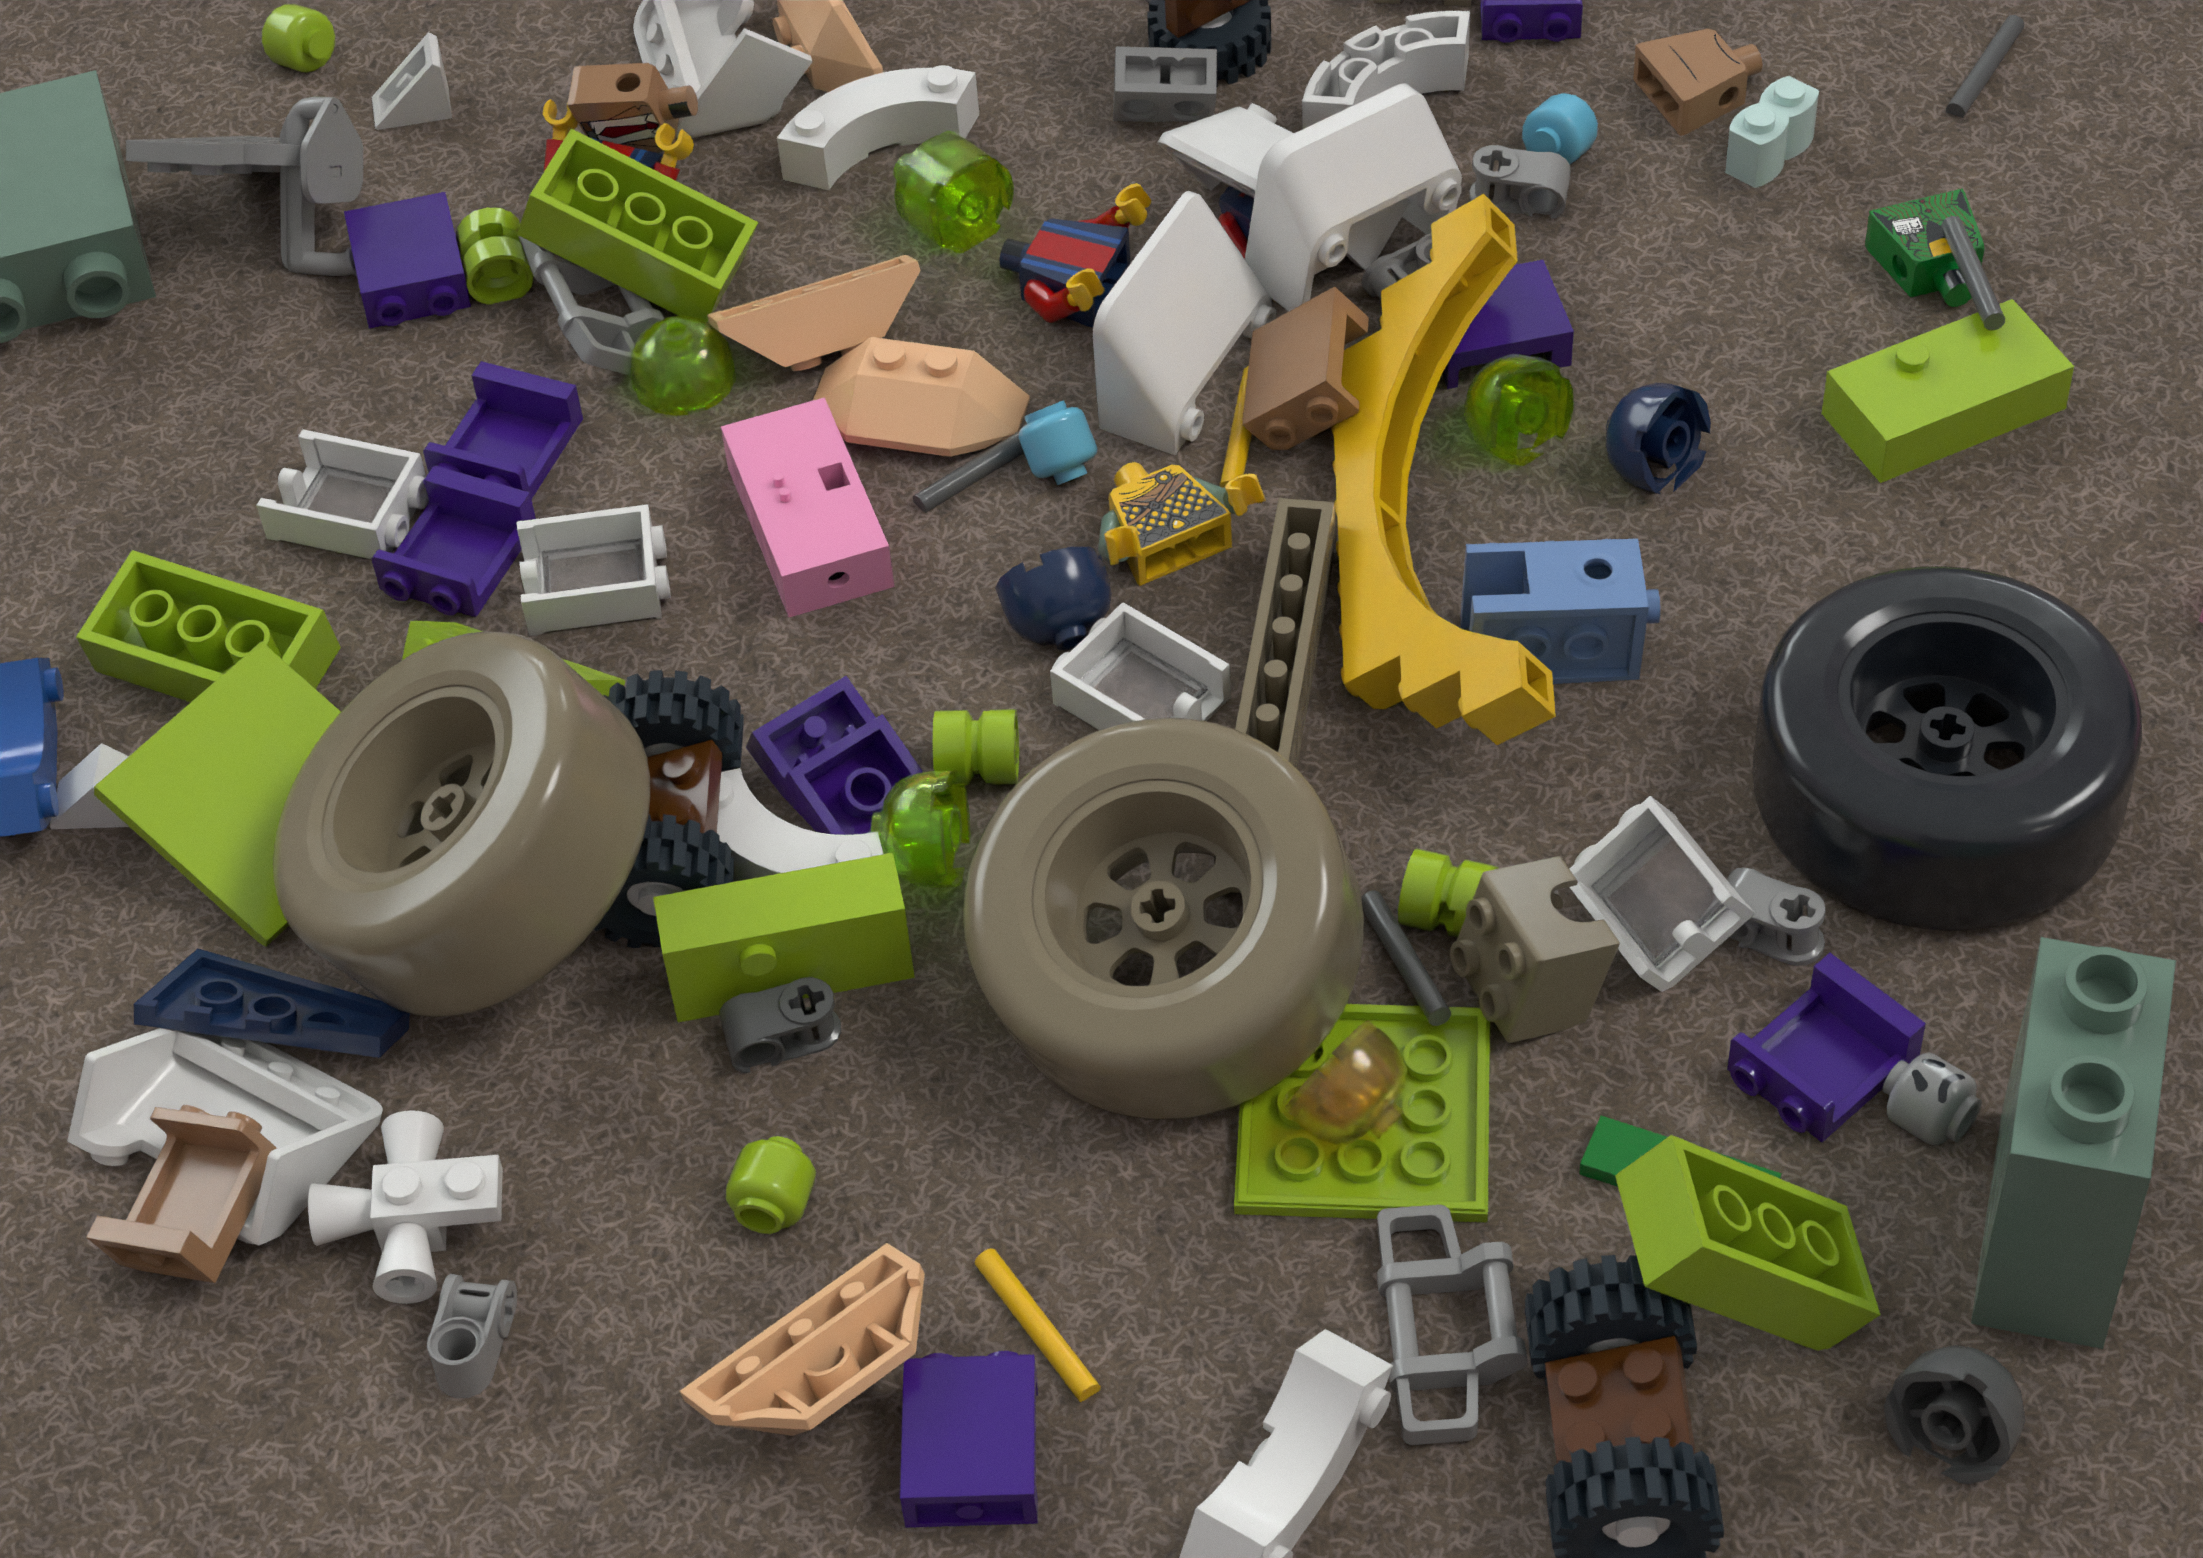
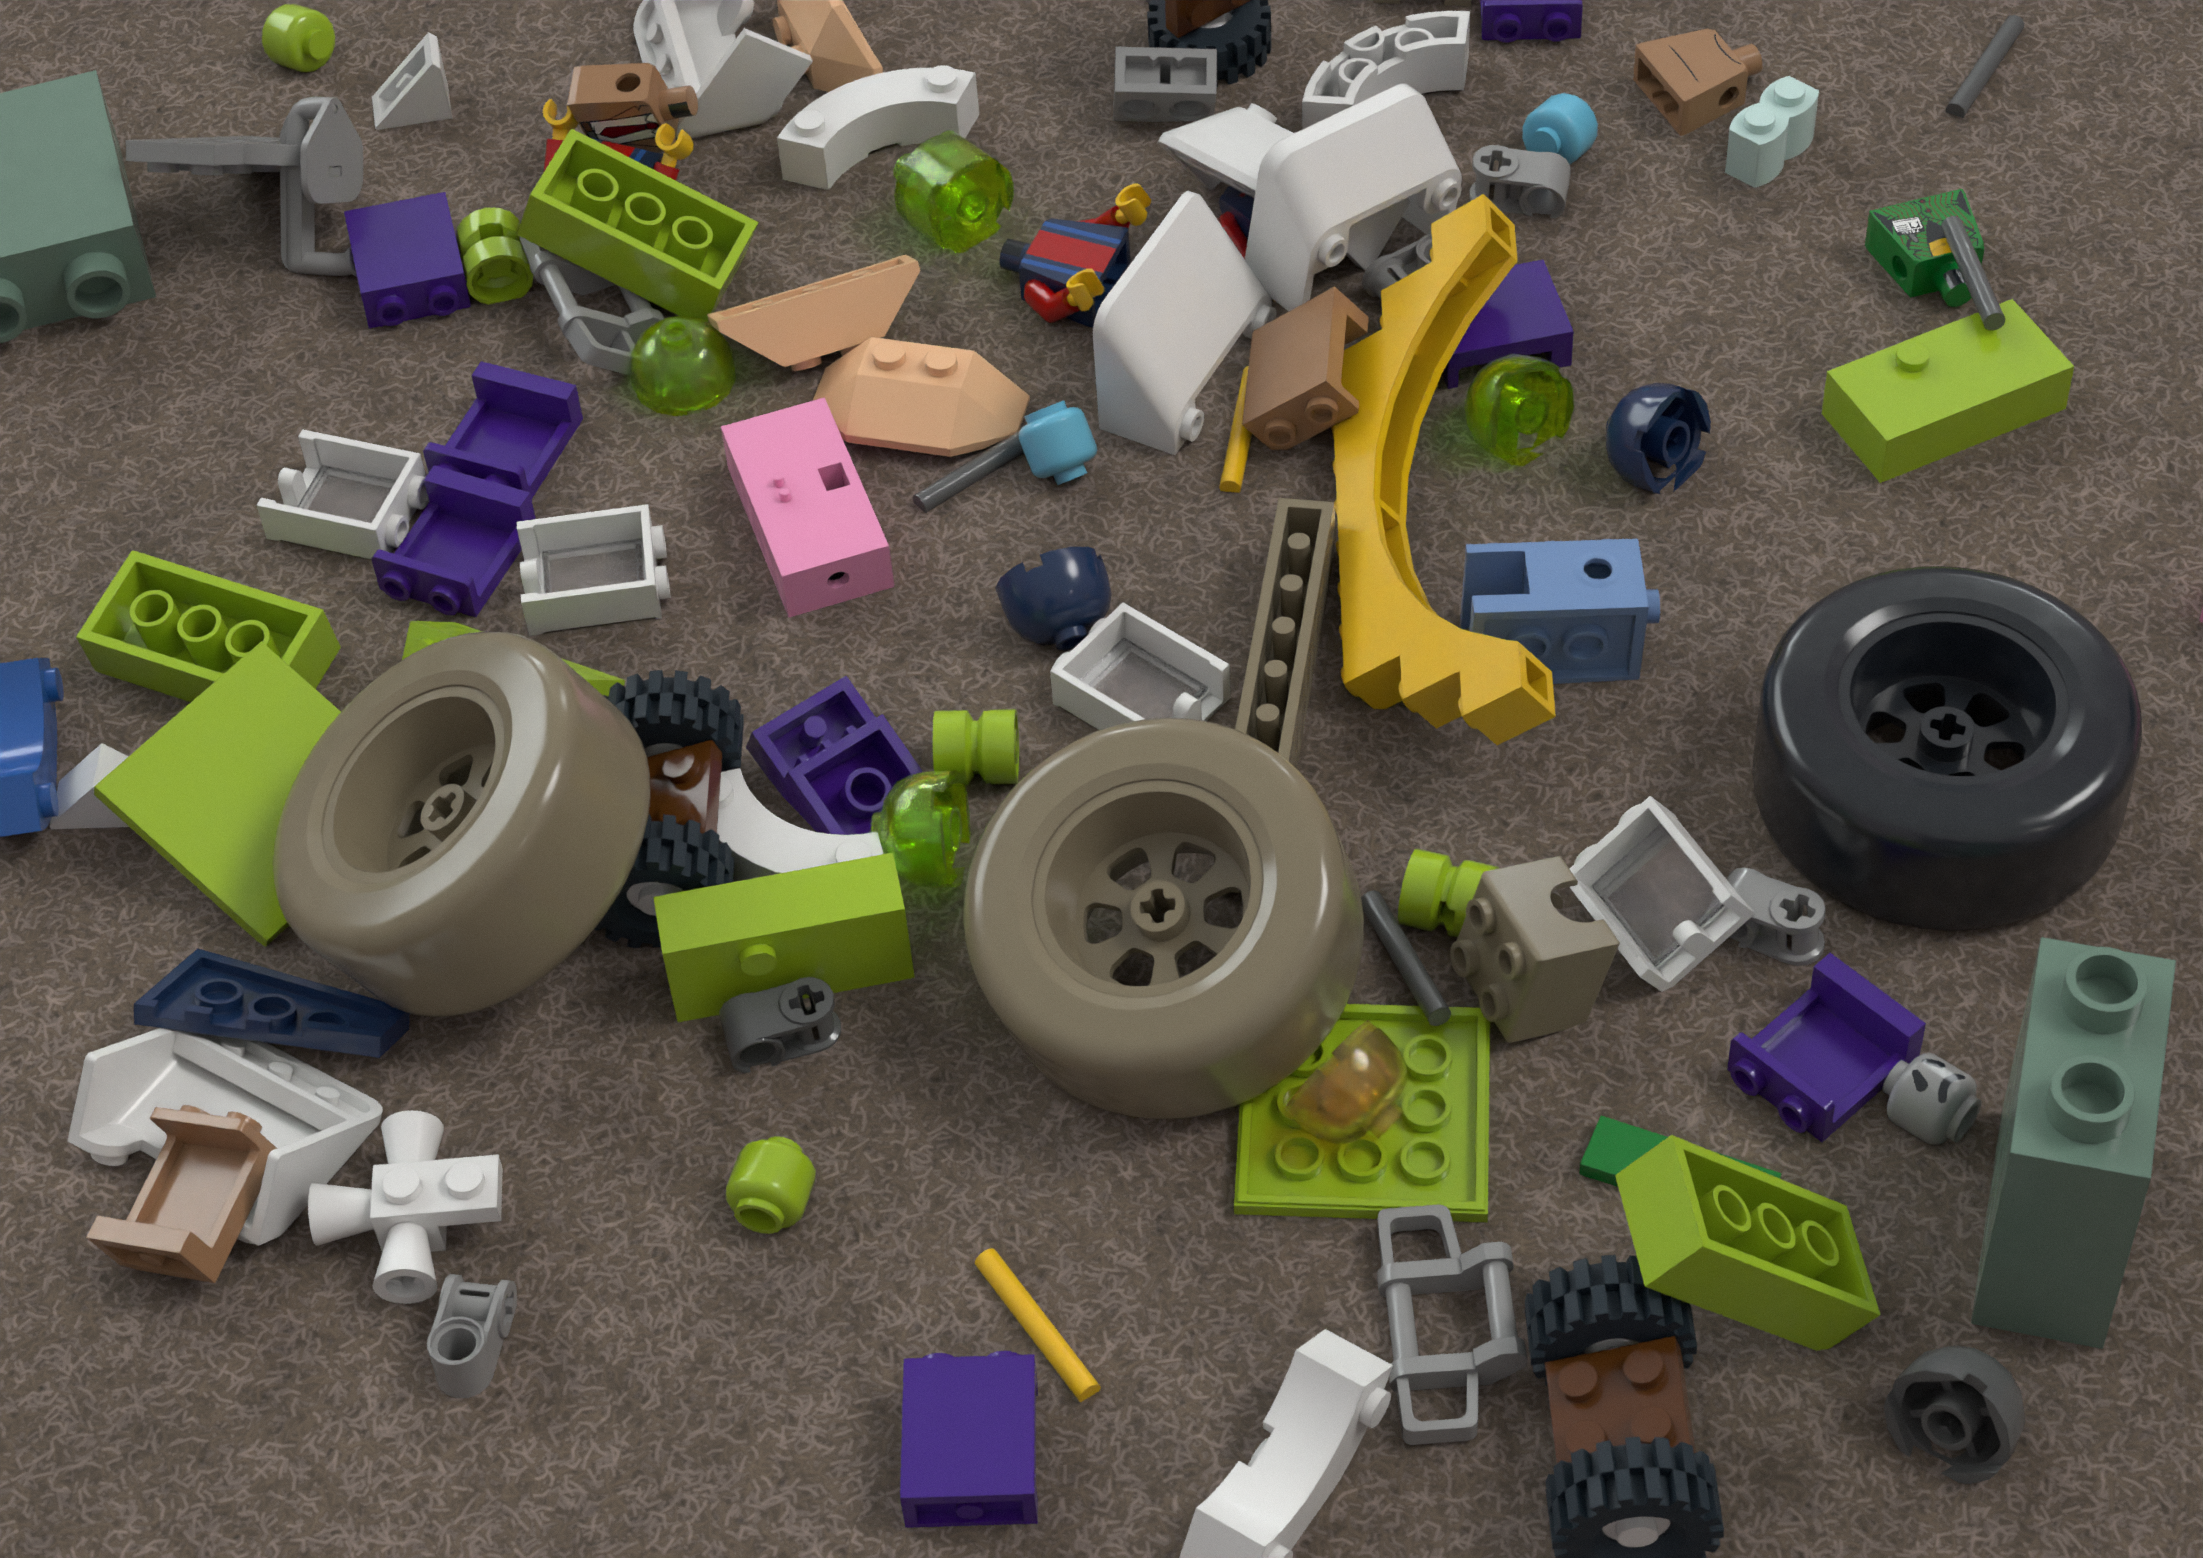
(818, 1351): light nougat wedge -> none
(1170, 518): torso -> none

